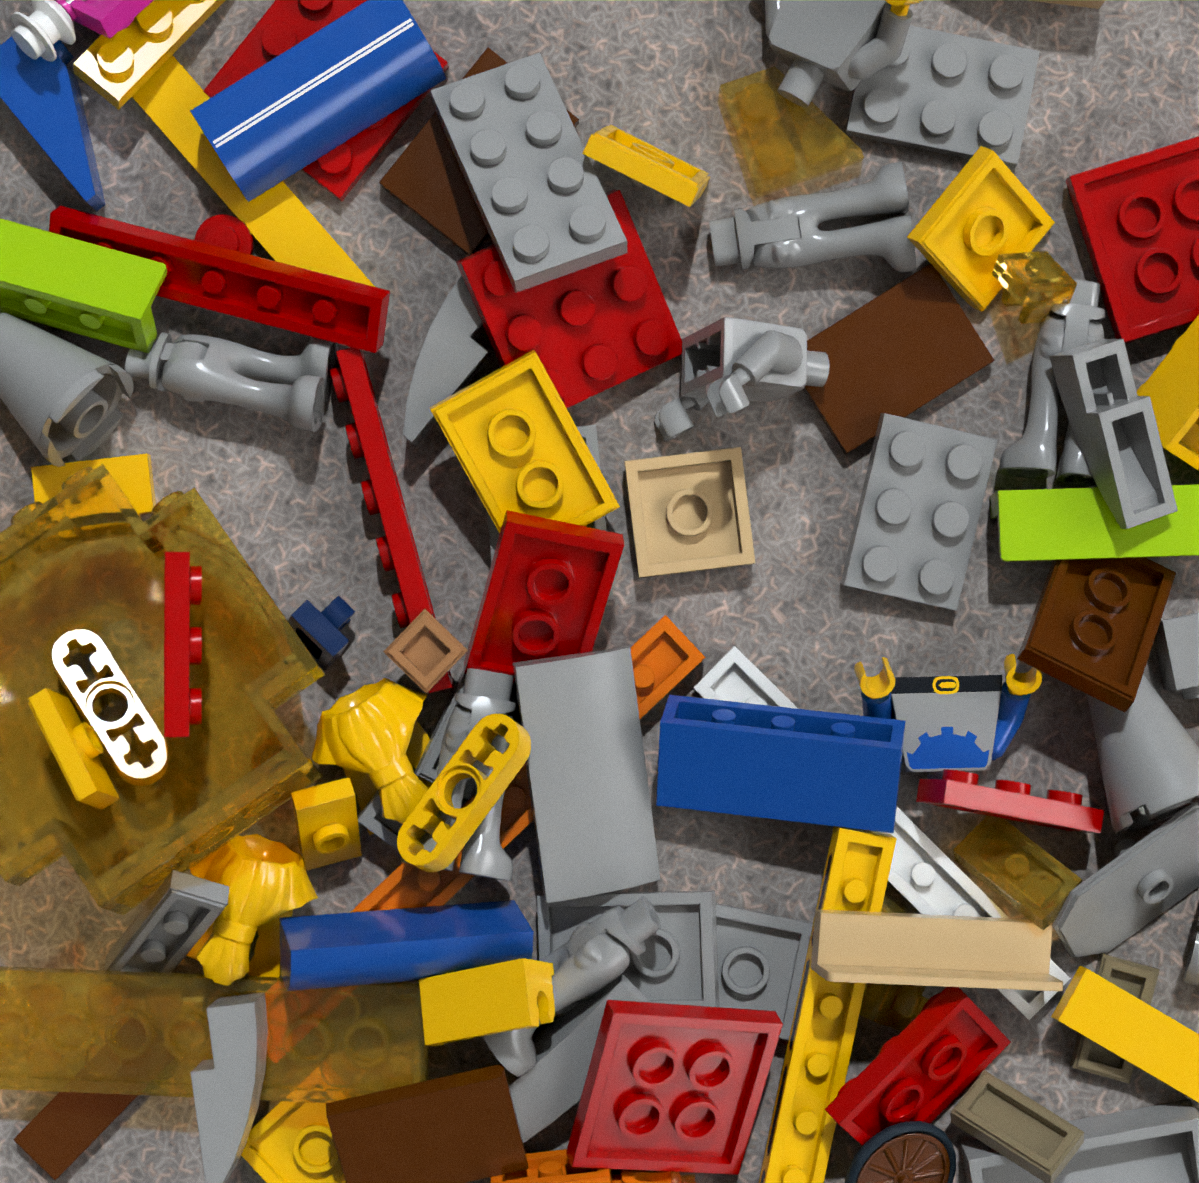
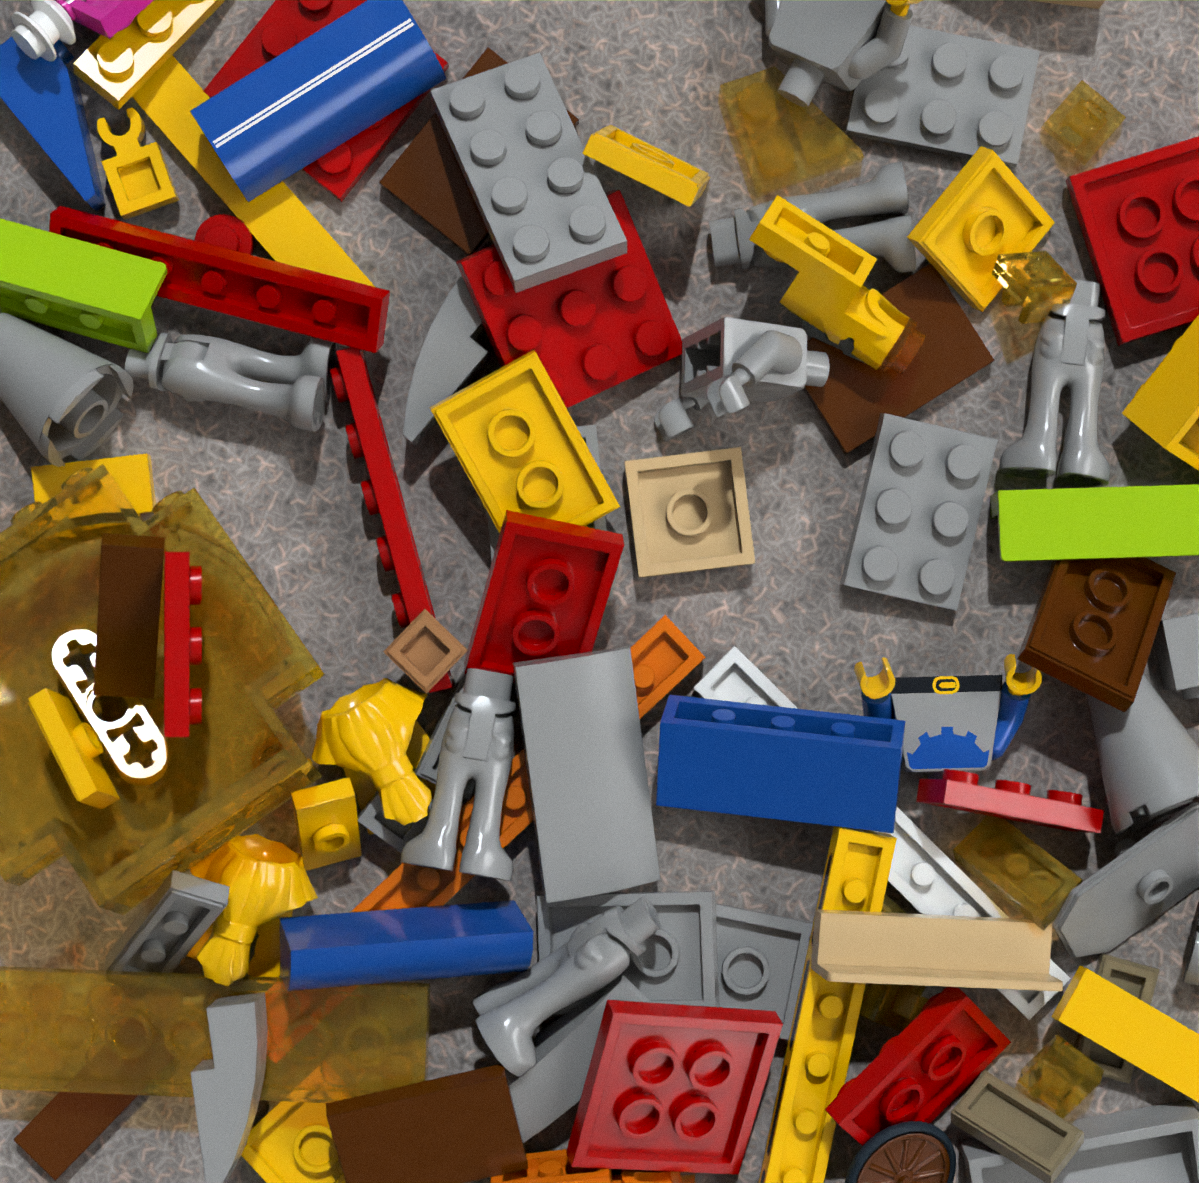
(128, 615): none -> reddish brown tile
(137, 173): none -> yellow plate
(322, 630): dark blue tile -> none
(439, 796): yellow beam -> none
(486, 1000): yellow hinge -> none
(831, 290): none -> yellow plate
(1060, 1076): none -> clear yellow tile
(1083, 122): none -> clear yellow tile
(1115, 430): light grey slope -> none

